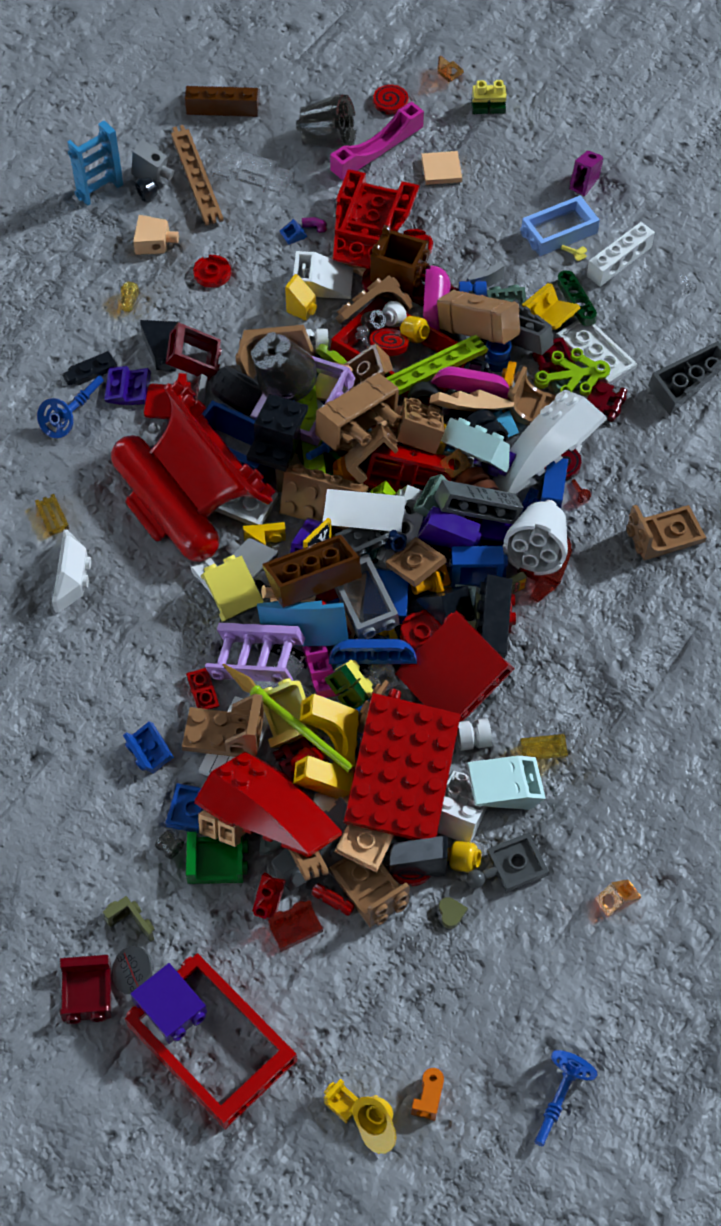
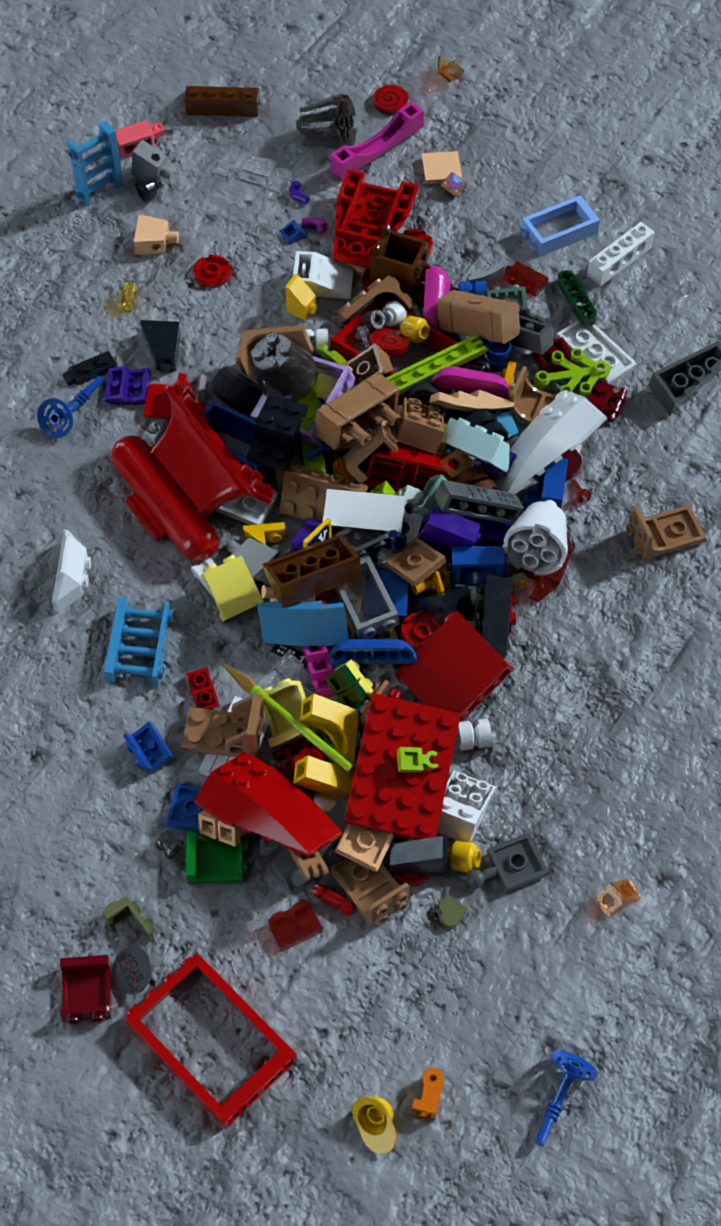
(46, 502): clear yellow tile -> none
(121, 630): none -> dark azure fence
(131, 135): none -> coral hinge
(169, 1003): dark purple panel -> none
(185, 334): dark red window -> none
(196, 175): medium nougat hinge -> none
(253, 634): lavender fence -> none
(268, 896): red hips -> none
(295, 193): none -> dark purple arm
(340, 1100): yellow bracket -> none
(412, 760): none -> lime plate
(453, 185): none -> tile
(493, 93): light yellow hips -> none
(506, 782): light aqua slope -> none
(525, 277): none -> clear red bracket
(544, 747): clear yellow hinge -> none
(548, 307): yellow bracket -> none
(578, 254): light yellow hand -> none
(586, 166): magenta torso -> none

